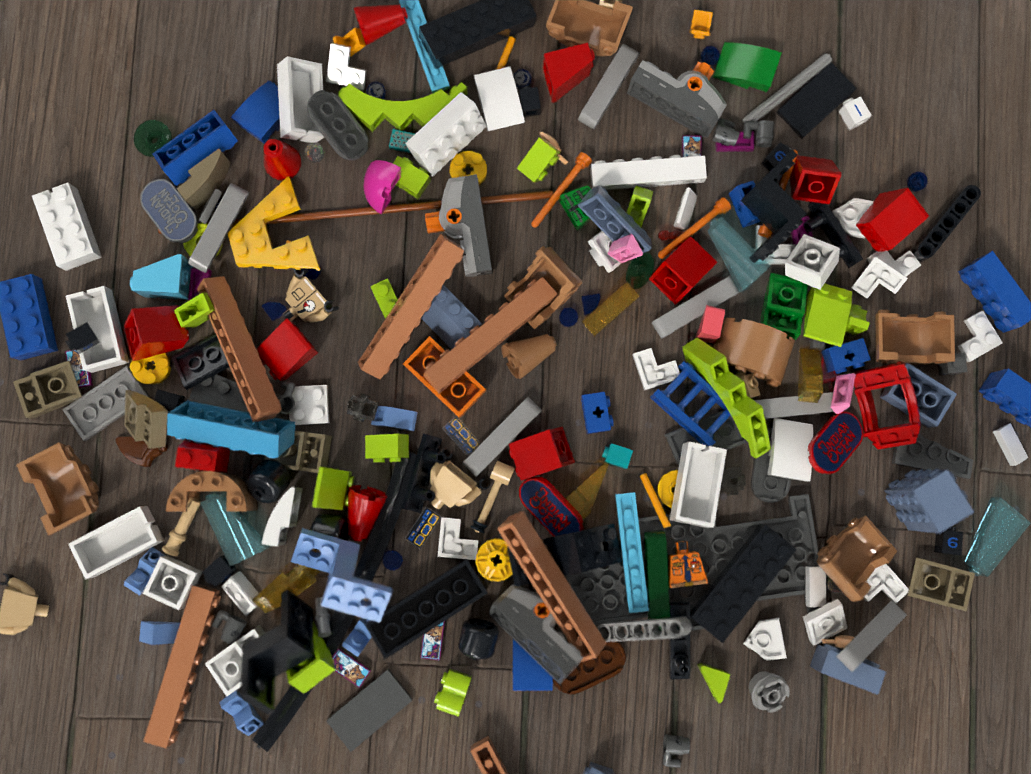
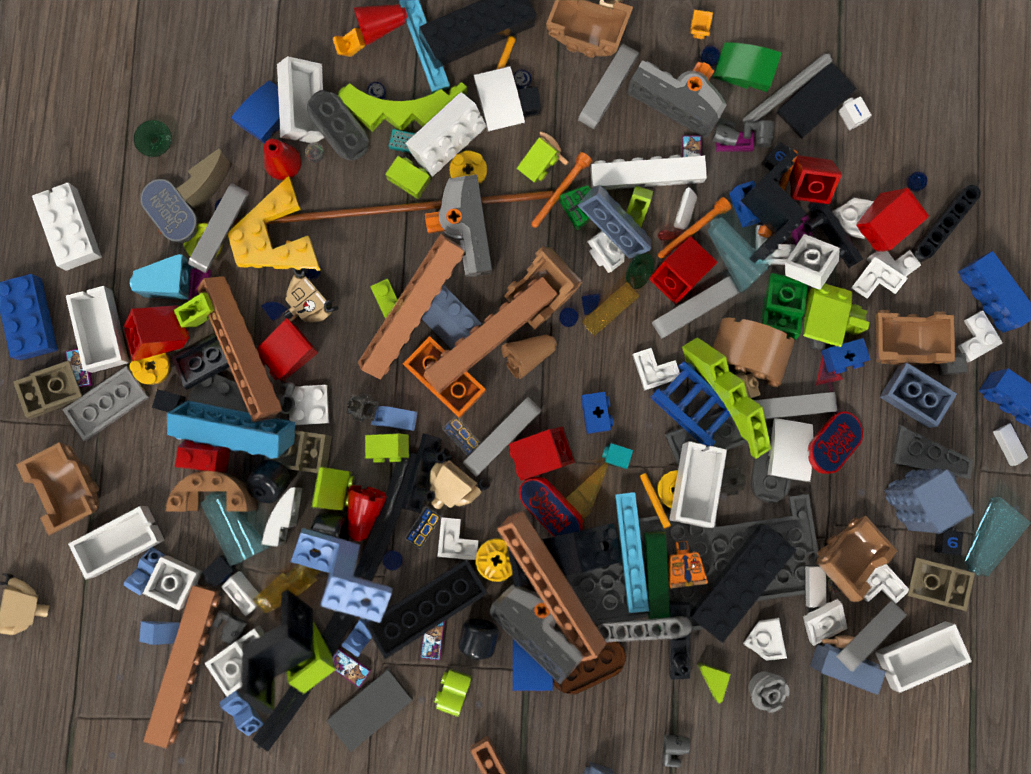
(81, 338): black brick -> none
(138, 451): reddish brown arm -> none
(145, 419): dark tan slope -> none
(178, 535): tan pin -> none
(194, 146): blue brick -> none
(209, 206): light grey tile -> none
(322, 619): light grey axle -> none
(339, 70): white plate -> none
(379, 182): dark pink brick -> none
(502, 475): tan piece -> none
(566, 69): red slope -> none
(625, 249): bright pink slope -> none
(711, 324): coral slope -> none
(810, 376): clear yellow slope -> none
(842, 392): bright pink slope -> none
(879, 378): red wedge -> none
(923, 656): none -> white piece

